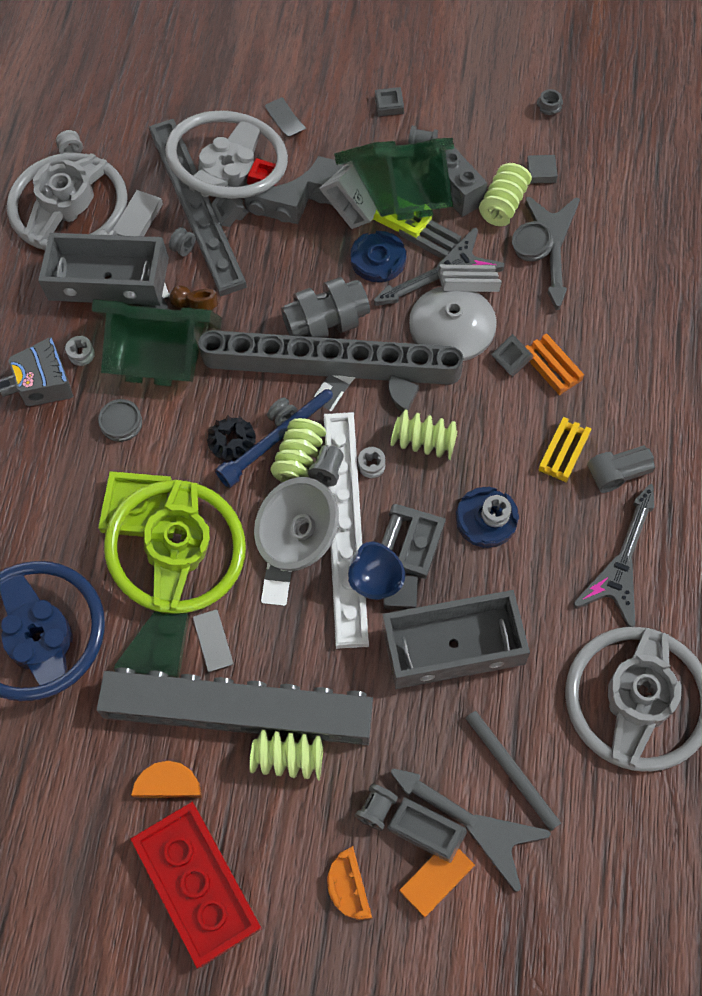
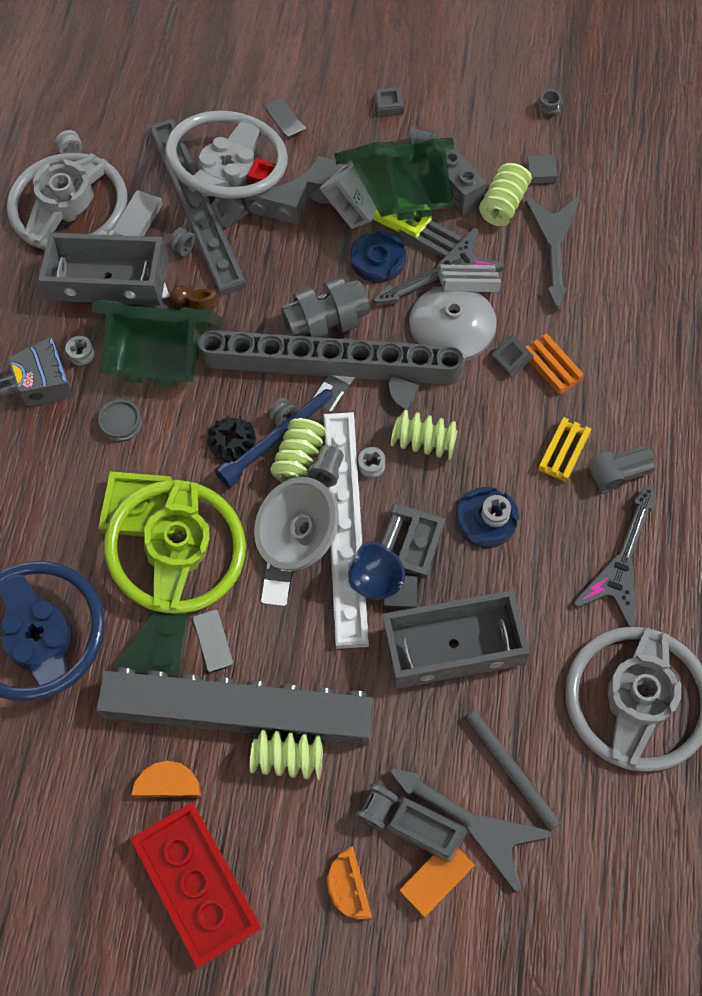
(532, 241): dark grey piece -> none

